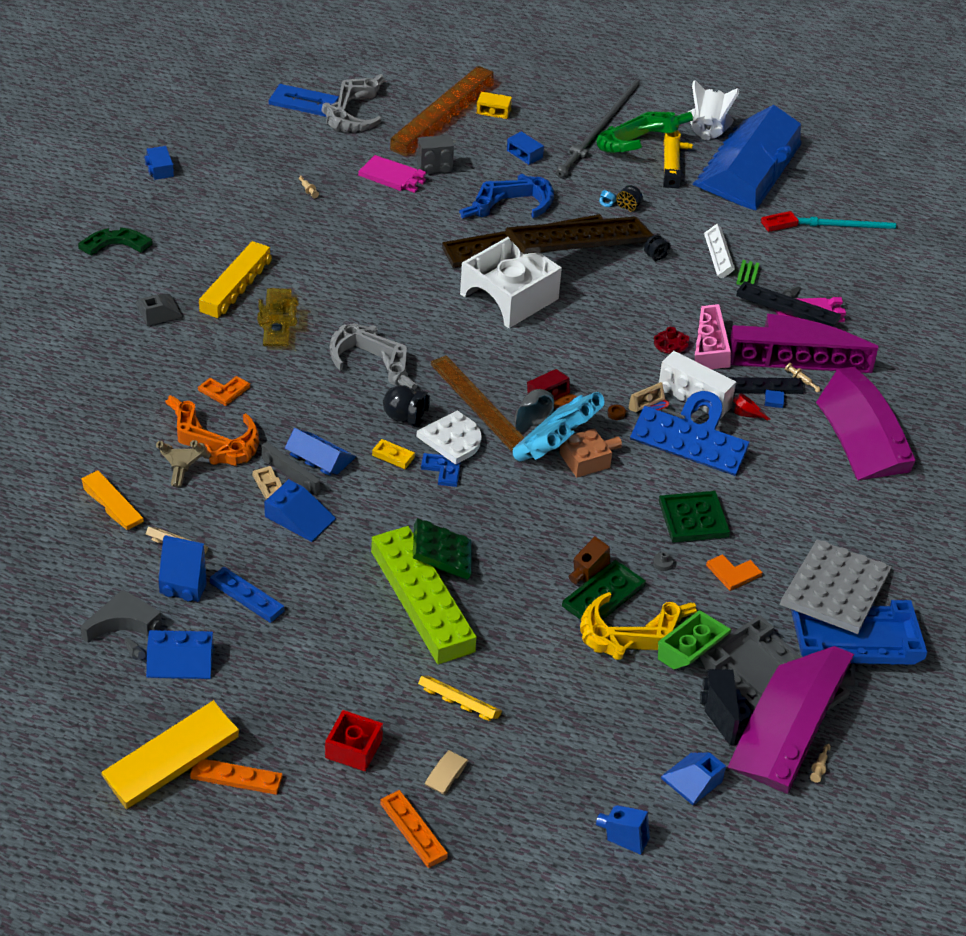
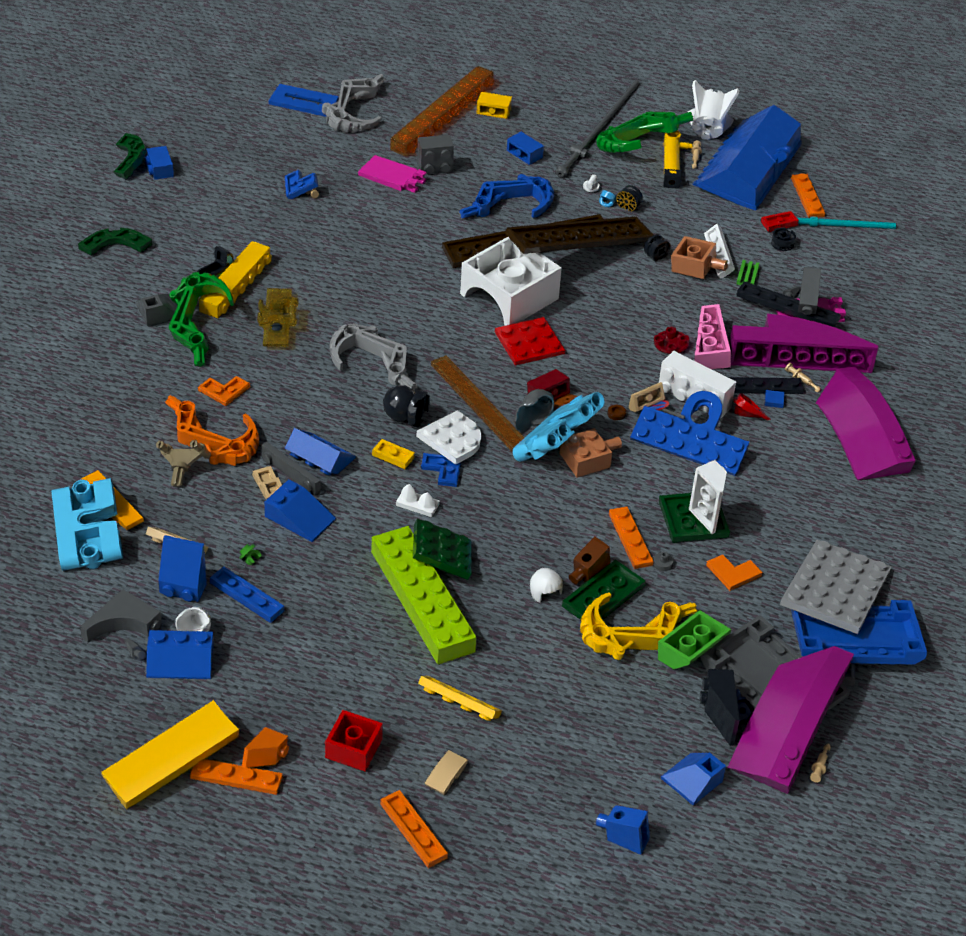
(78, 531): none -> medium azure connector
(136, 152): none -> dark green plate
(186, 298): none -> green piece
(193, 620): none -> white hair
(222, 261): none -> black animal
(249, 551): none -> bright green plate
(265, 749): none -> orange slope
(297, 185): none -> blue tile
(416, 502): none -> white tile
(529, 341): none -> red plate
(545, 581): none -> white hair
(591, 185): none -> white plate
(630, 537): none -> orange plate
(696, 151): none -> tan piece
(696, 258): none -> nougat brick
(708, 494): none -> white slope
(783, 238): none -> black wheel
(808, 195): none -> orange plate
(809, 290): none -> dark grey arch

